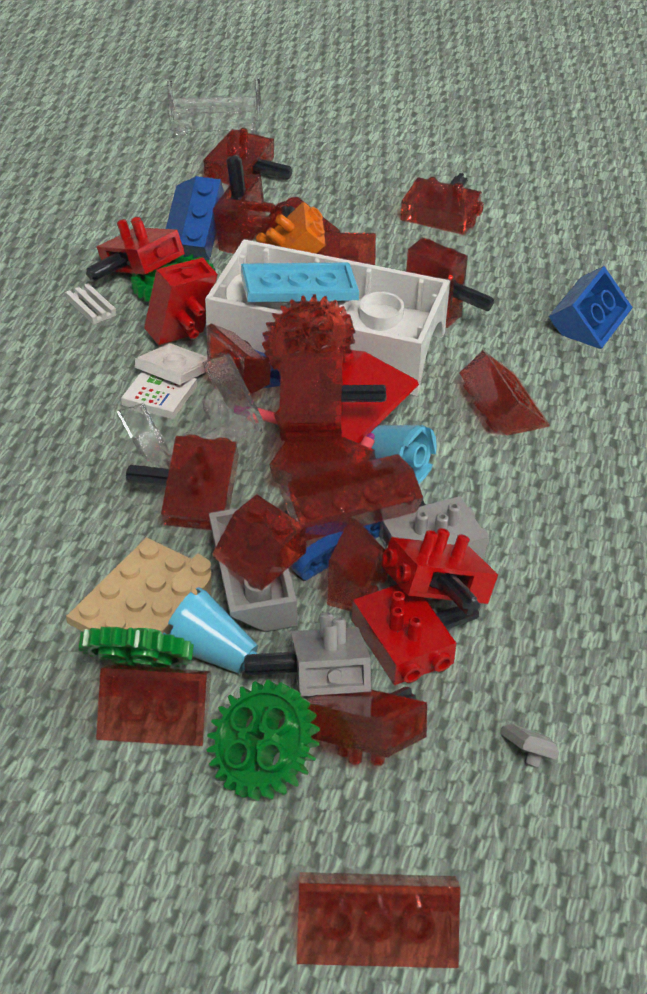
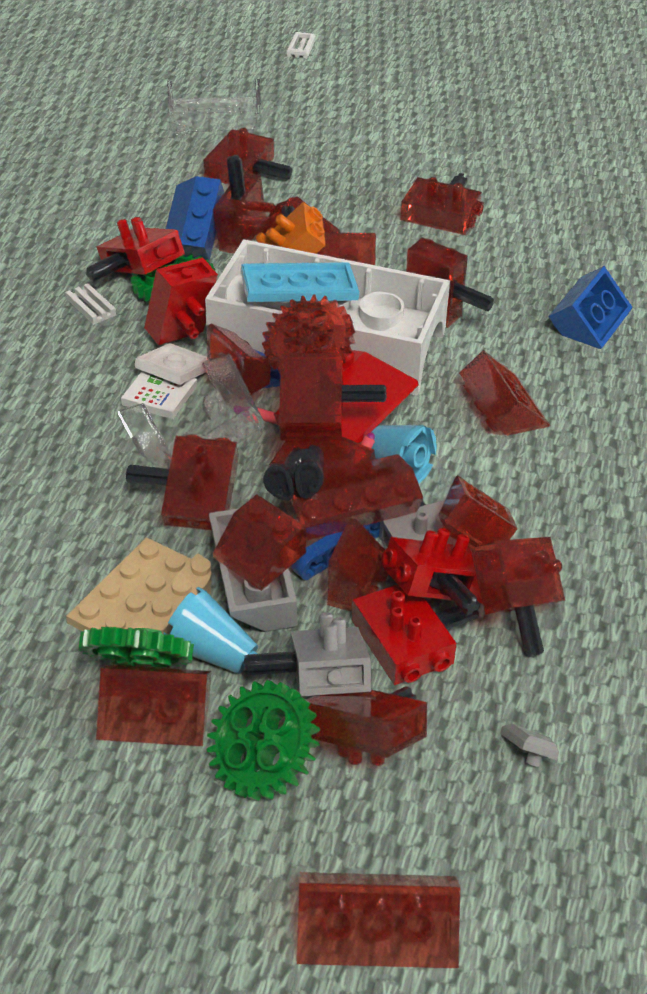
(297, 52): none -> white tile
(301, 469): none -> black piece
(475, 515): none -> clear red slope
(519, 578): none -> clear red piece

